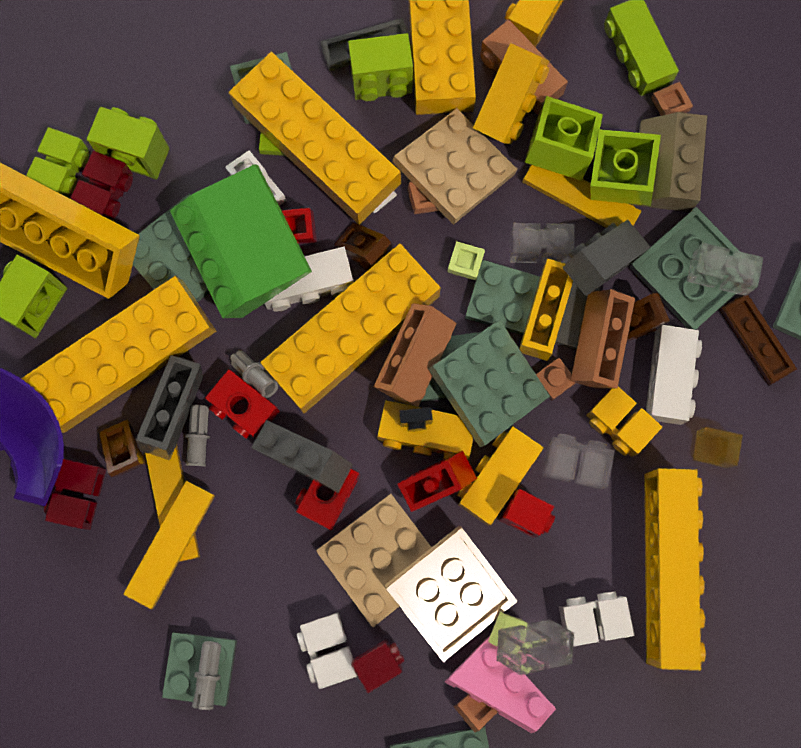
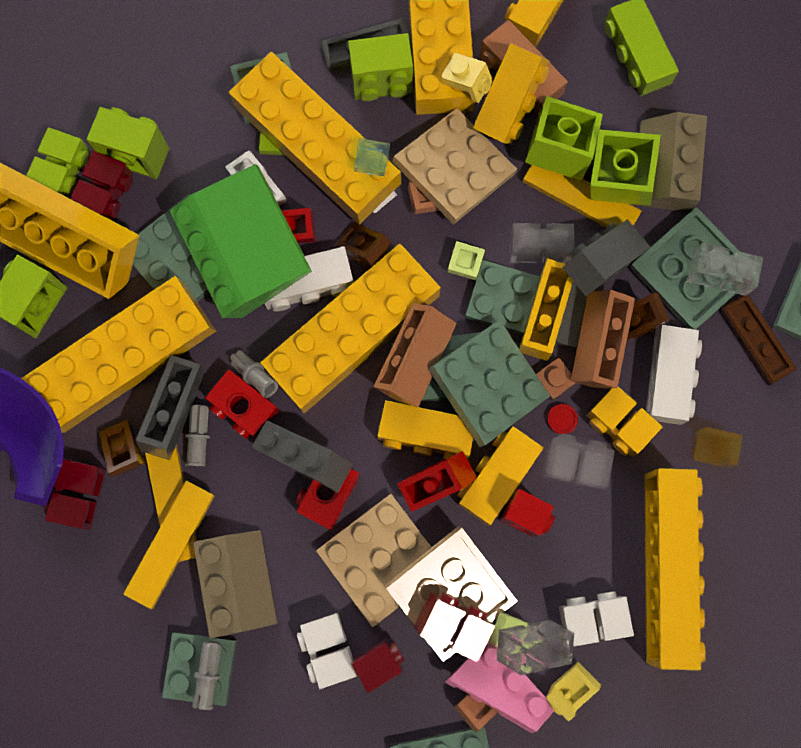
(235, 583): none -> dark tan slope
(372, 157): none -> clear light blue tile
(416, 418): black plate -> none
(455, 625): none -> piece
(468, 75): none -> light yellow bracket
(562, 419): none -> red piece
(572, 691): none -> light yellow bracket
(672, 100): nougat plate -> none

